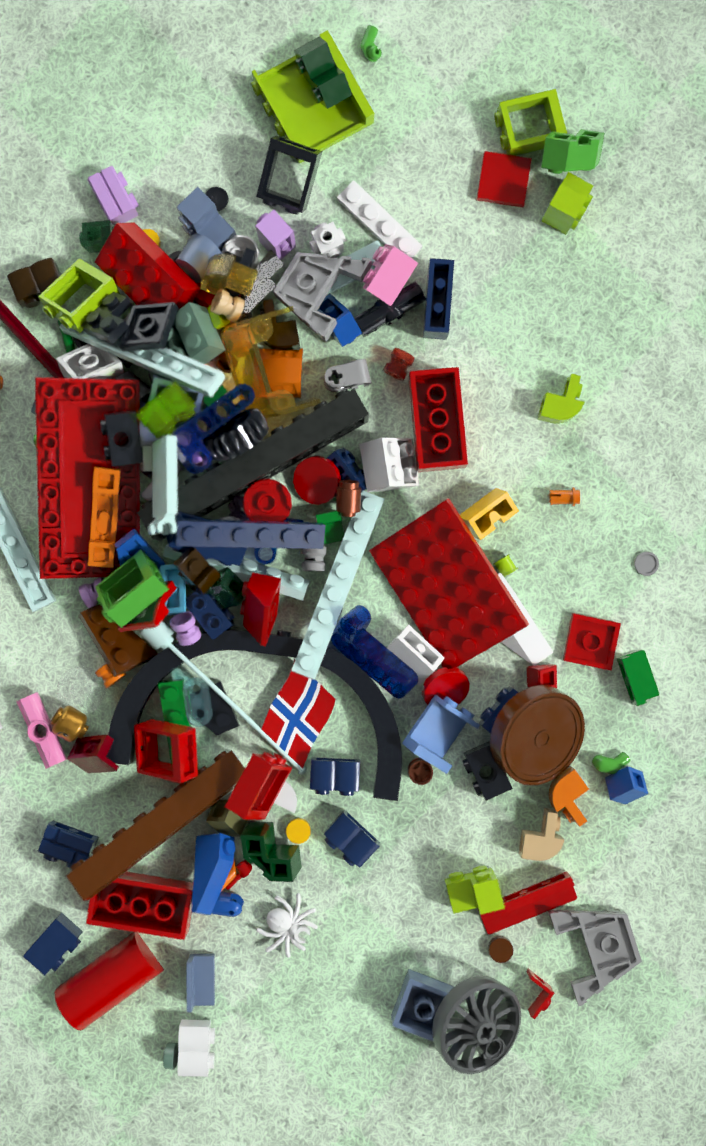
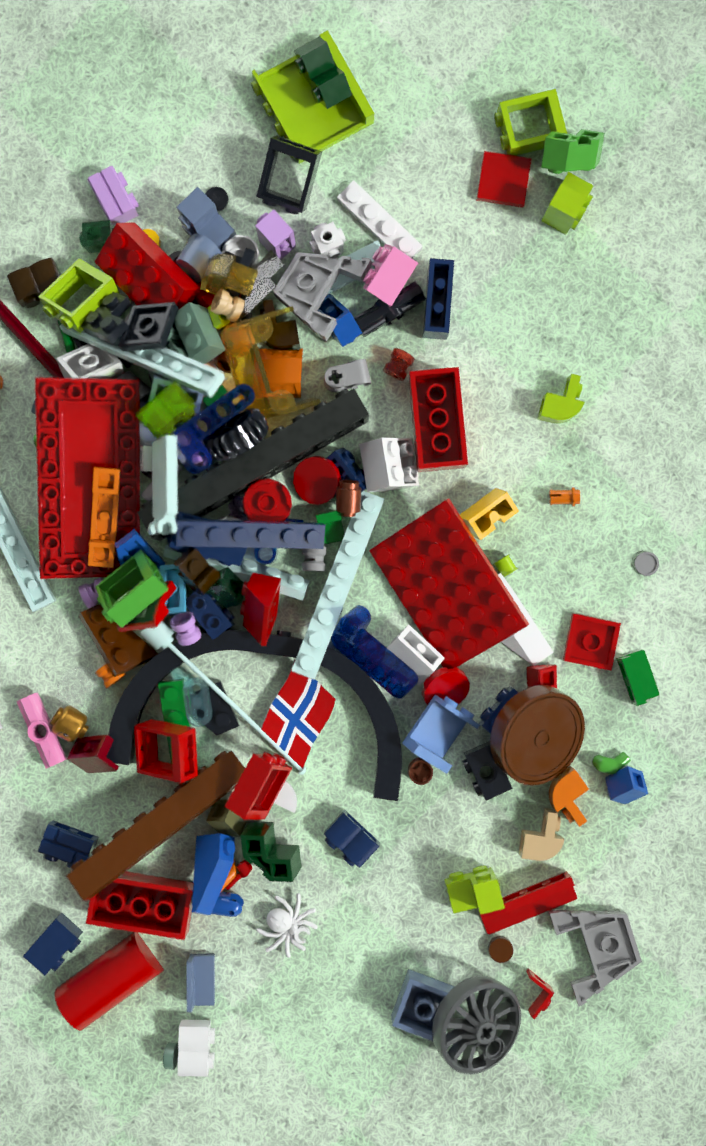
(130, 451): black brick -> none
(298, 830): yellow tile -> none
(336, 775): dark blue brick -> none
(368, 46): bright green arm -> none

